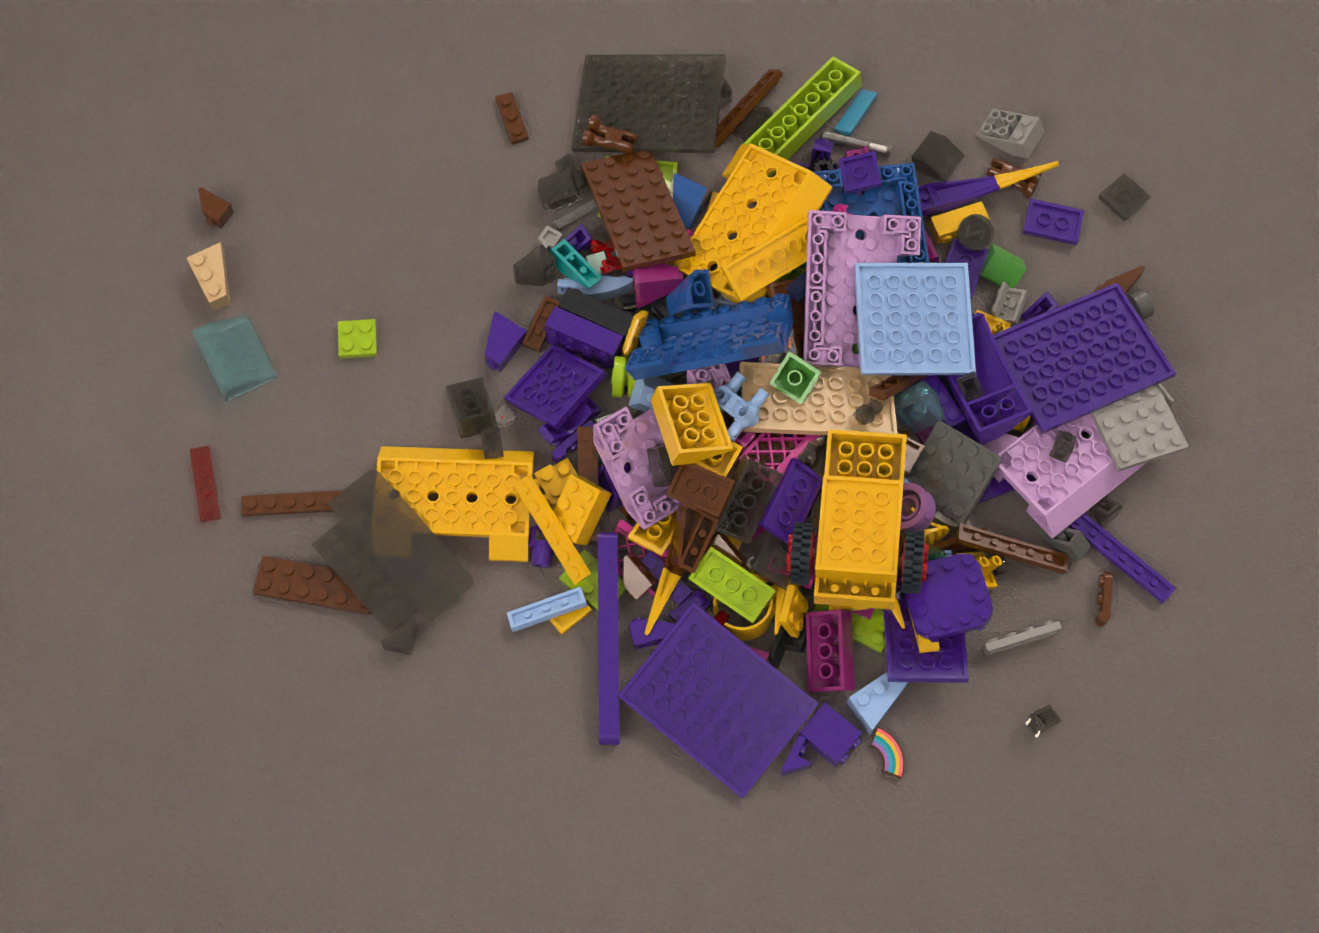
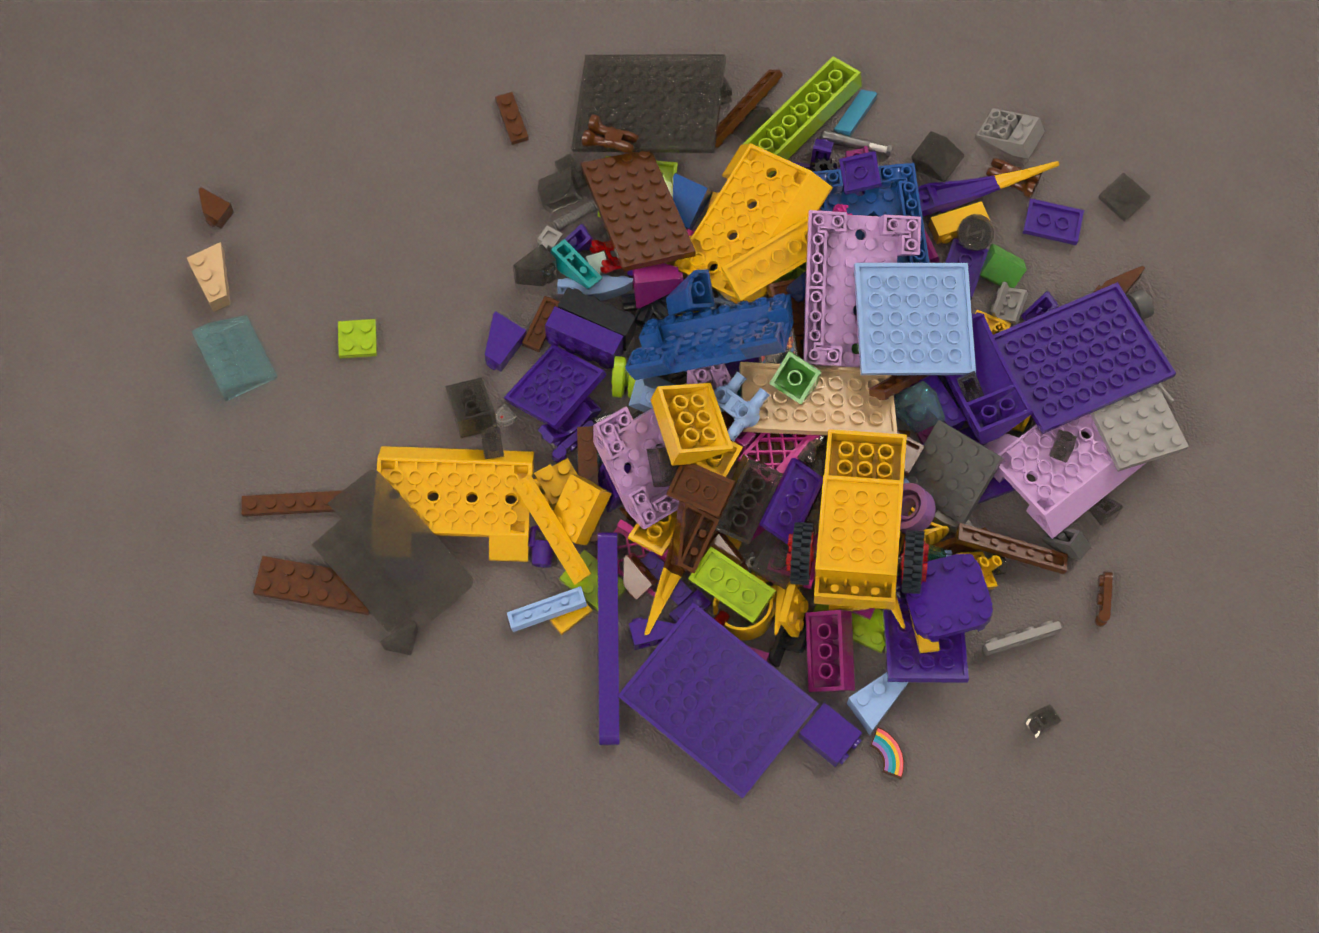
(205, 484): clear red plate -> none
(633, 334): yellow tile -> none
(794, 762): dark purple slope -> none
(866, 413): clear smoke plate -> none
(1121, 556): dark purple plate -> none

